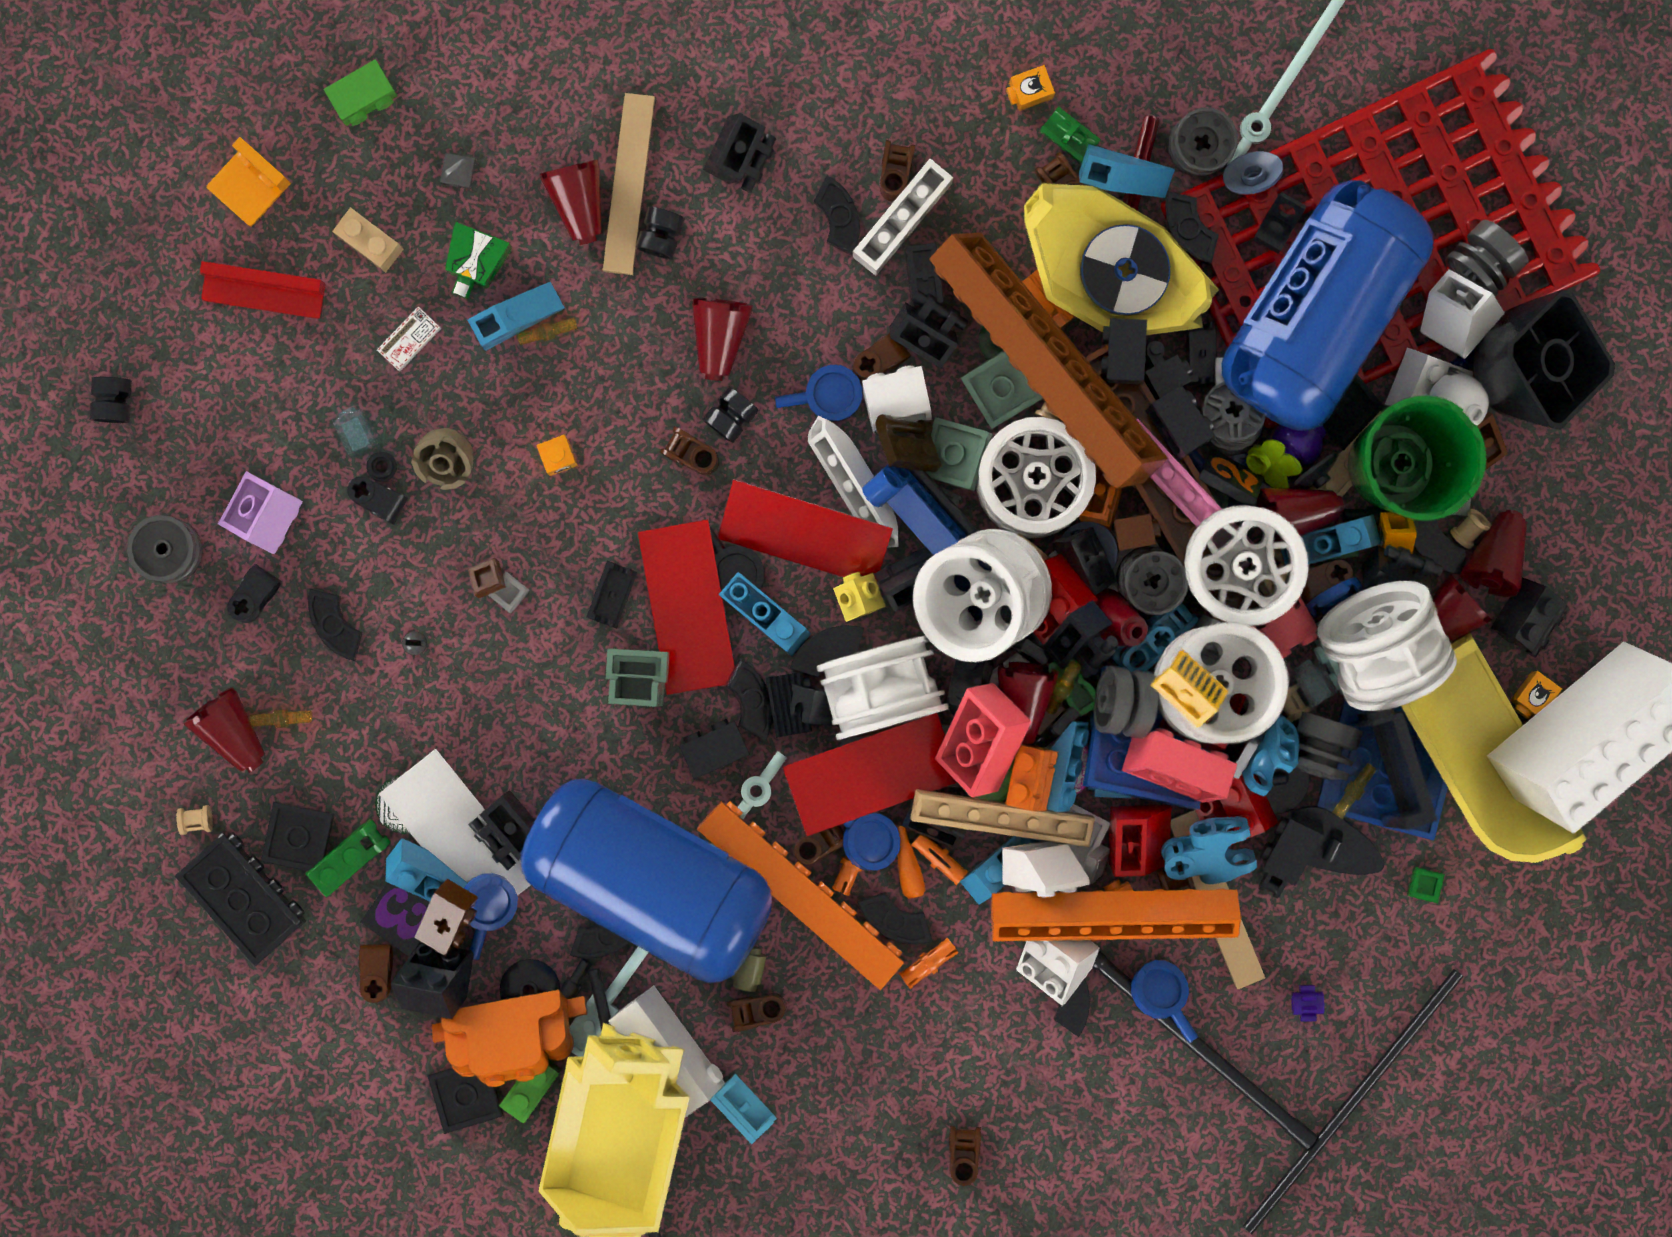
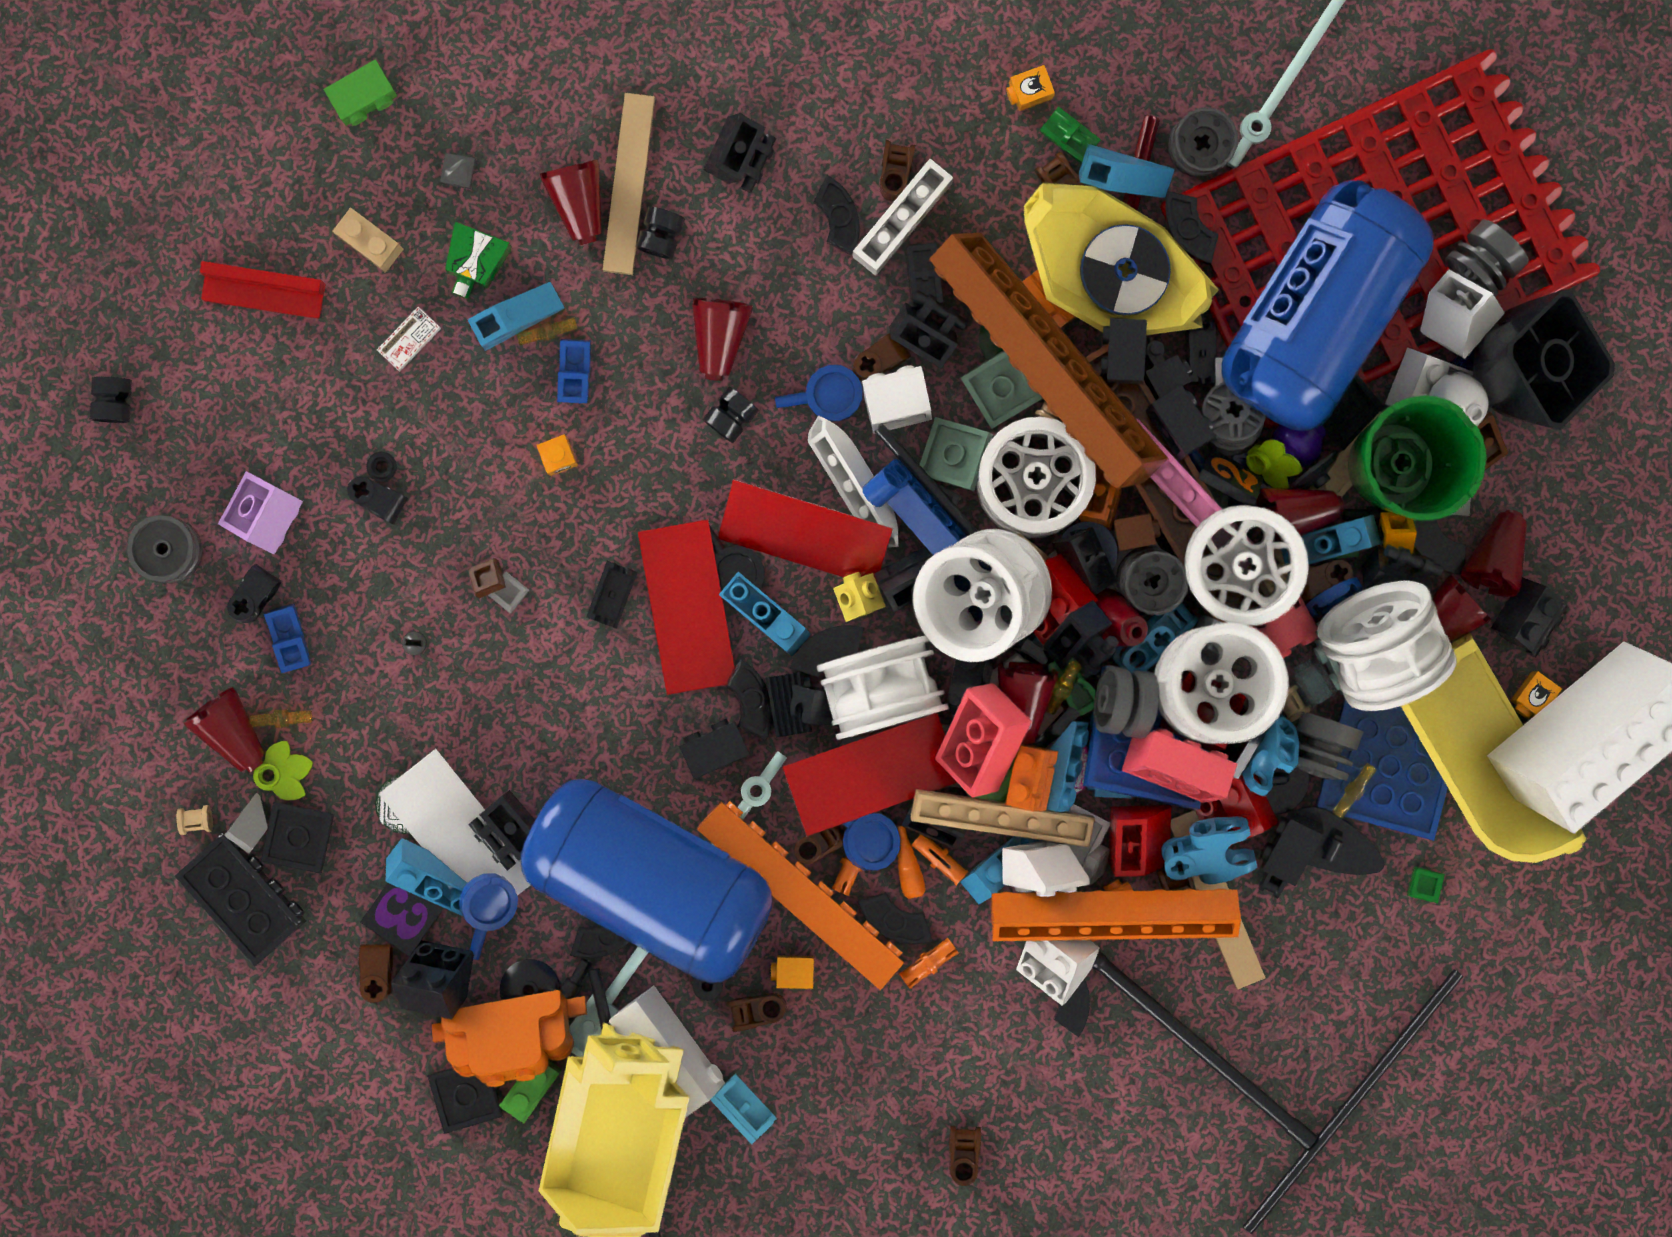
(248, 183): light orange bracket -> none
(249, 825): none -> light grey tile
(287, 638): none -> blue slope
(287, 772): none -> lime plate
(331, 625): black tile -> none
(347, 858): green plate -> none
(355, 431): clear light blue brick -> none
(443, 458): dark tan cylinder -> none
(446, 917): brick -> none
(574, 371): none -> blue slope
(637, 677): sand green plate -> none
(688, 452): reddish brown piece -> none
(706, 995): none -> black plate
(751, 971): olive brick -> none
(793, 972): none -> light orange brick
(908, 452): dark brown plate -> none
(1162, 992): blue piece -> none
(1190, 689): yellow panel -> none
(1253, 172): sand blue dish -> none
(1277, 224): black bracket -> none
(1307, 1003): dark purple gear -> none
(1401, 768): black panel -> none
(1470, 528): tan bush -> none

